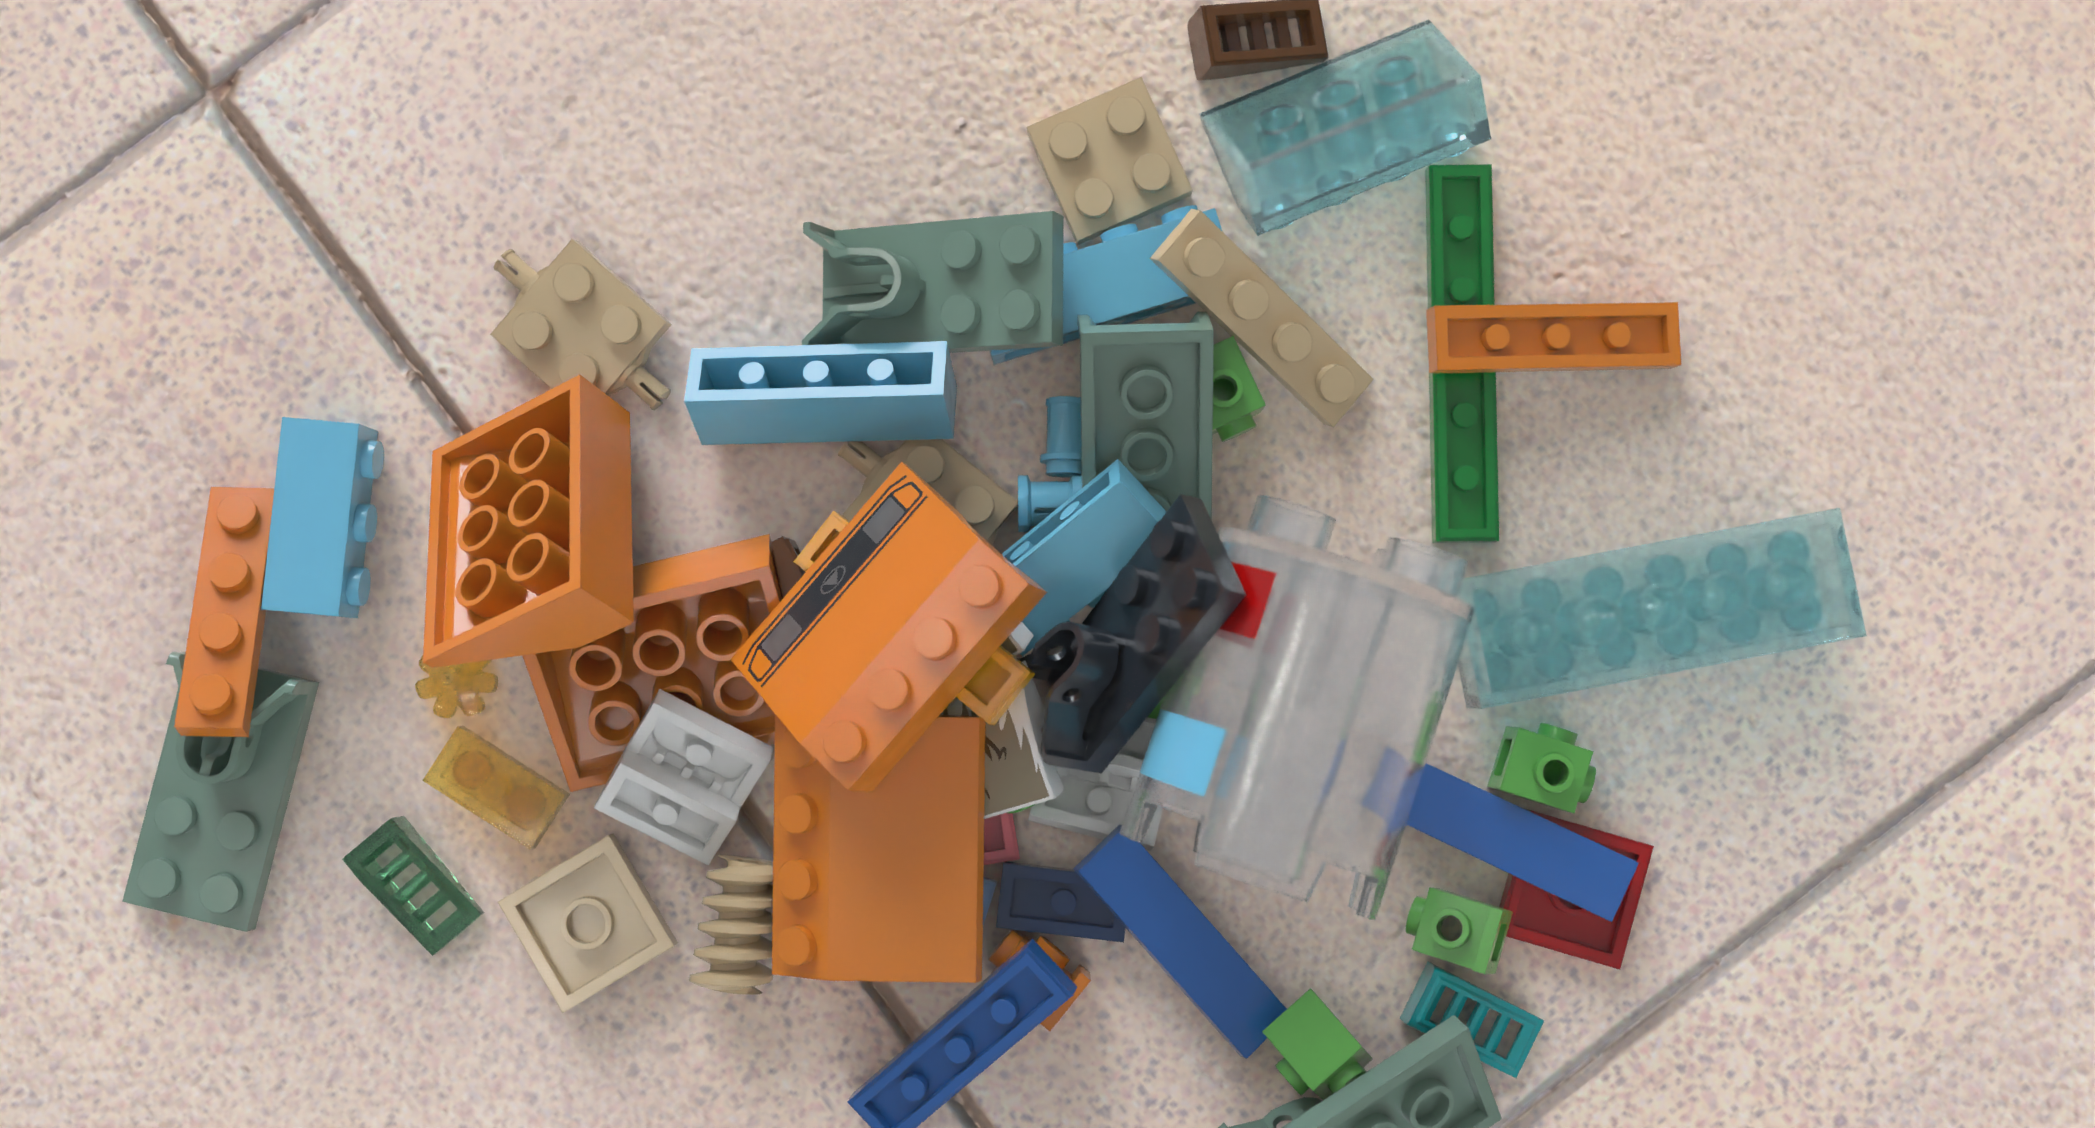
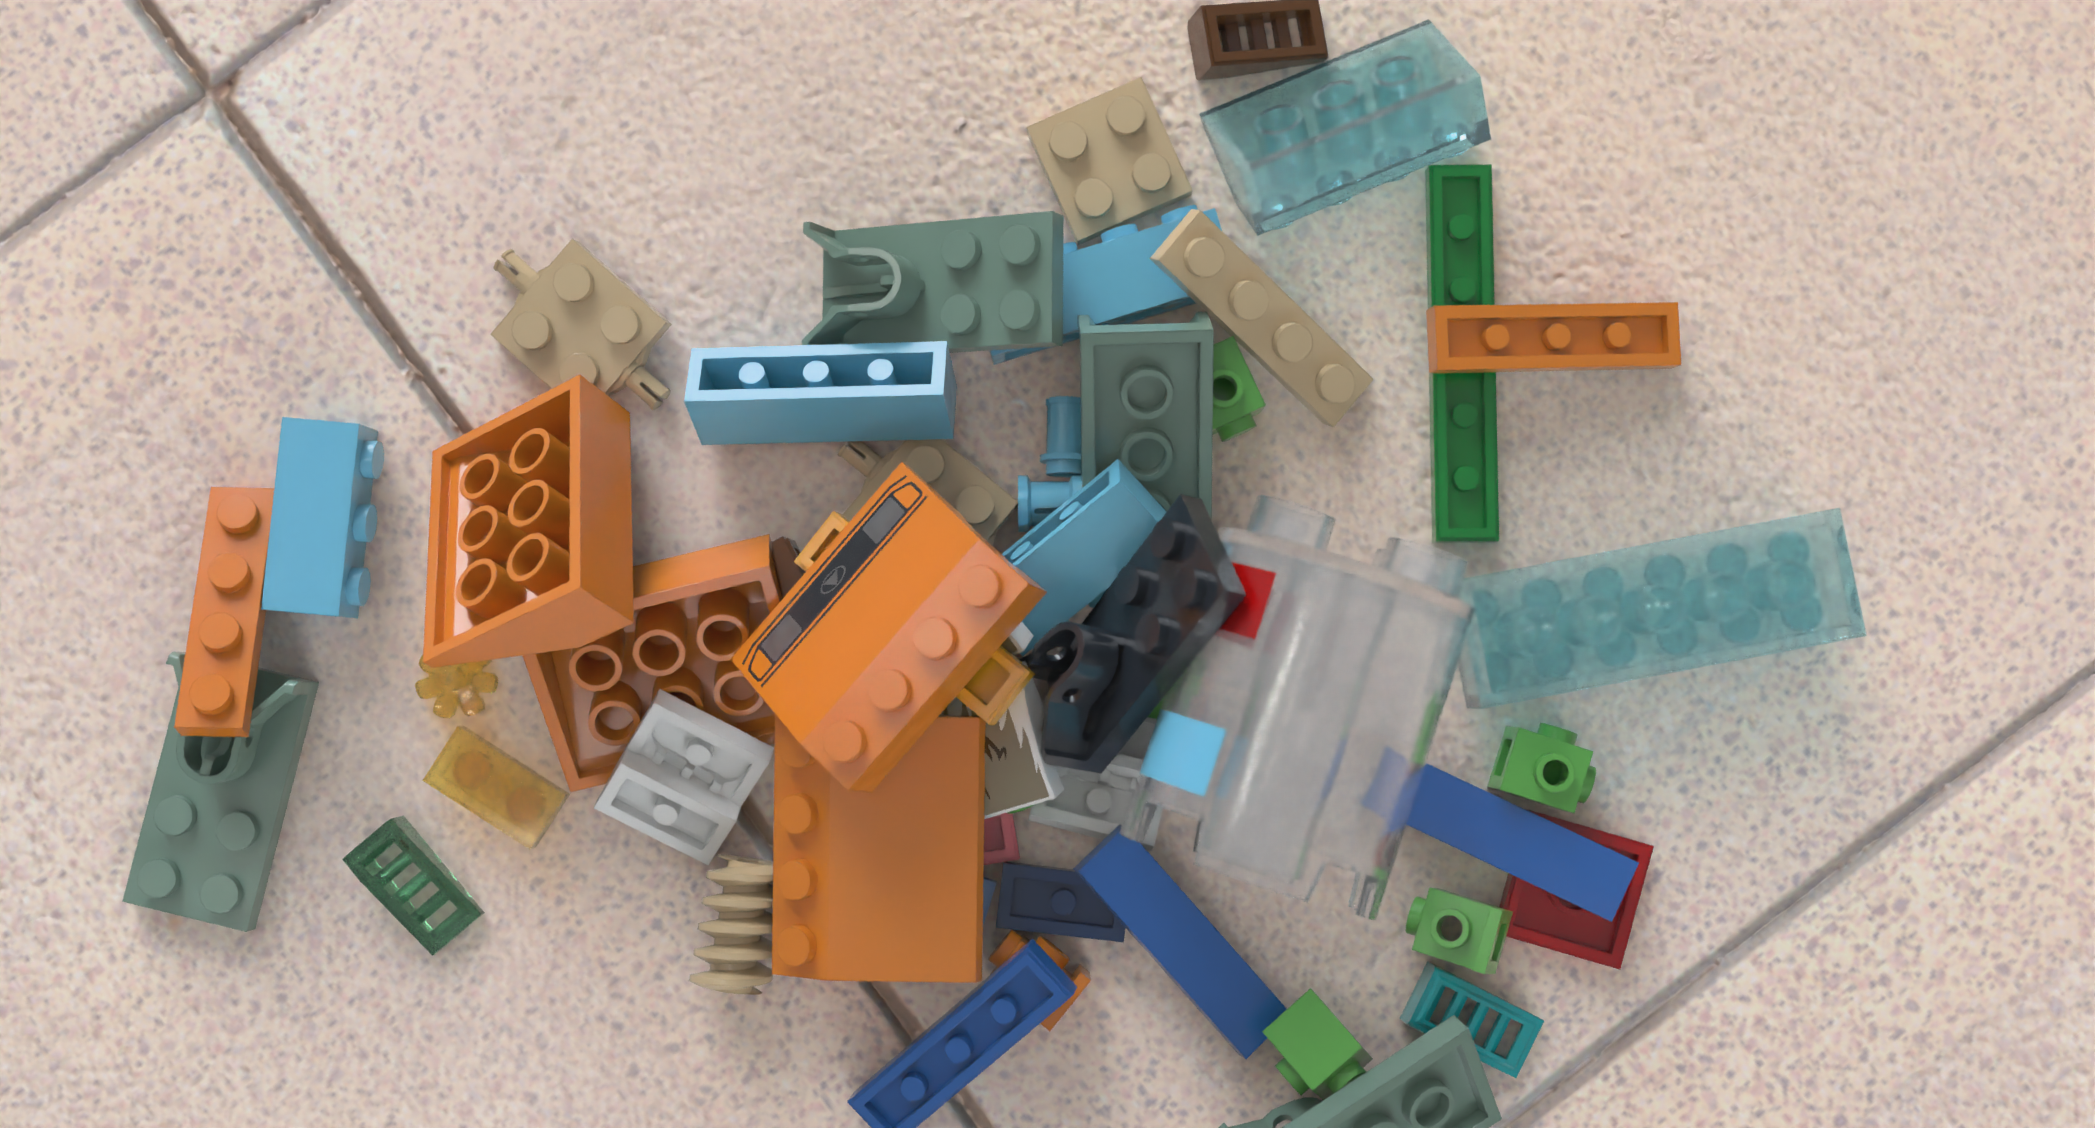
(587, 922): tan plate -> none

